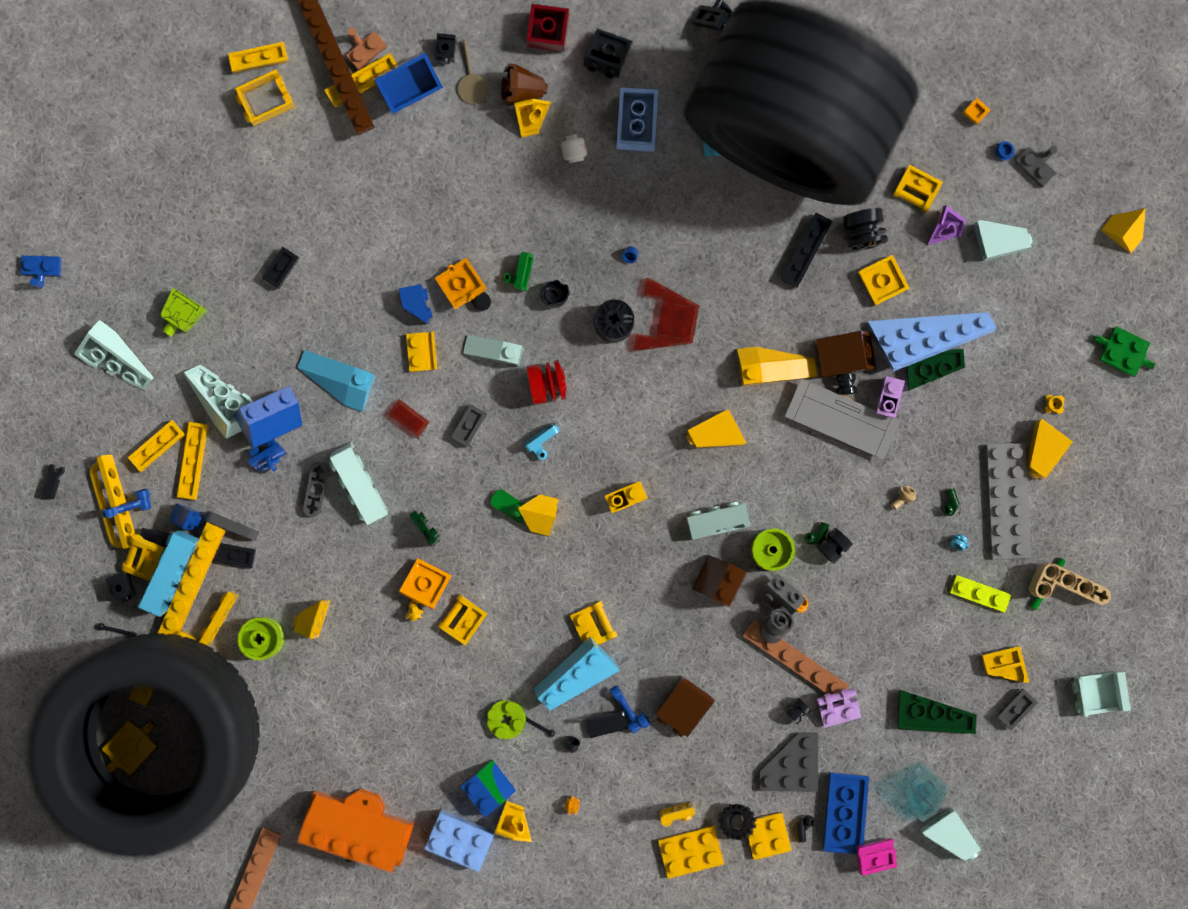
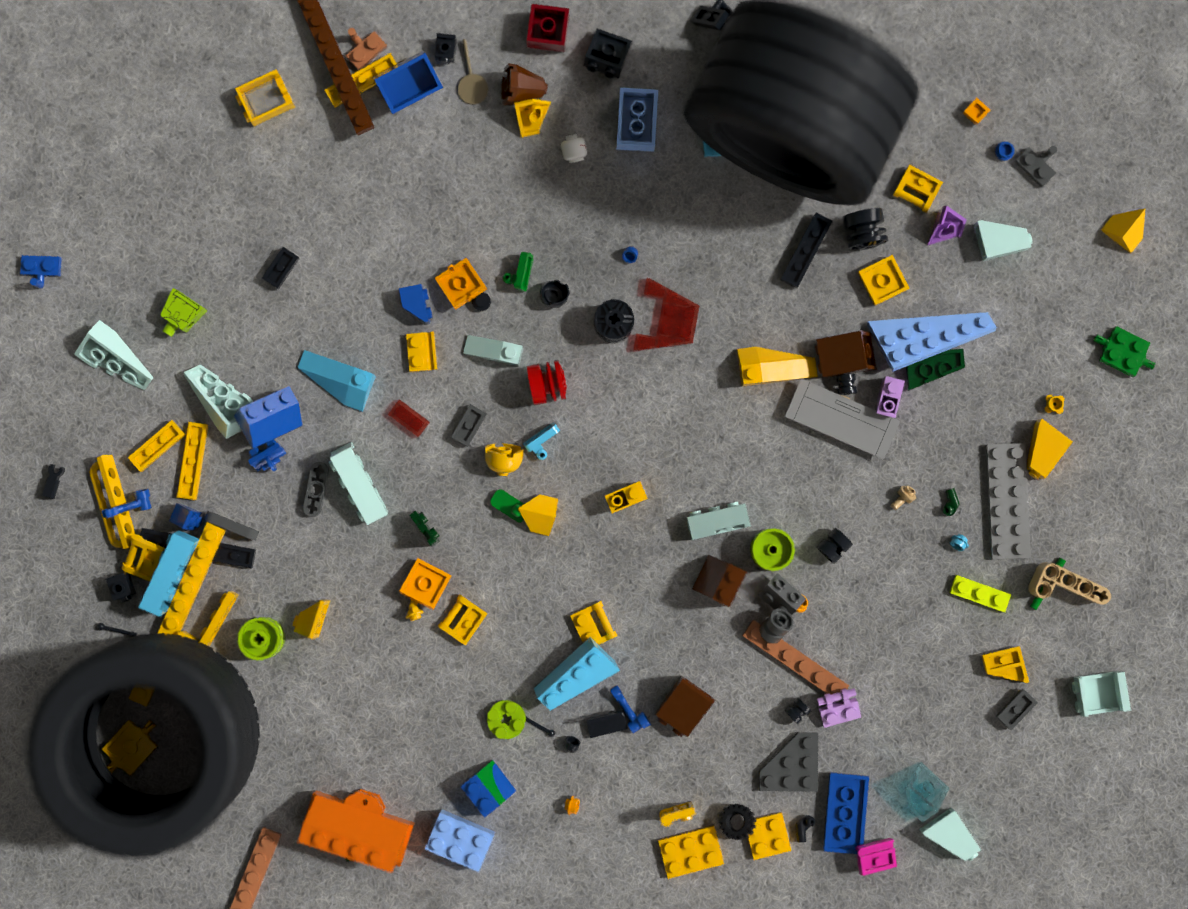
(258, 57): yellow plate -> none
(503, 458): none -> yellow cylinder
(513, 823): yellow slope -> none
(716, 432): yellow slope -> none
(817, 536): dark green arm -> none
(929, 715): dark green wing -> none

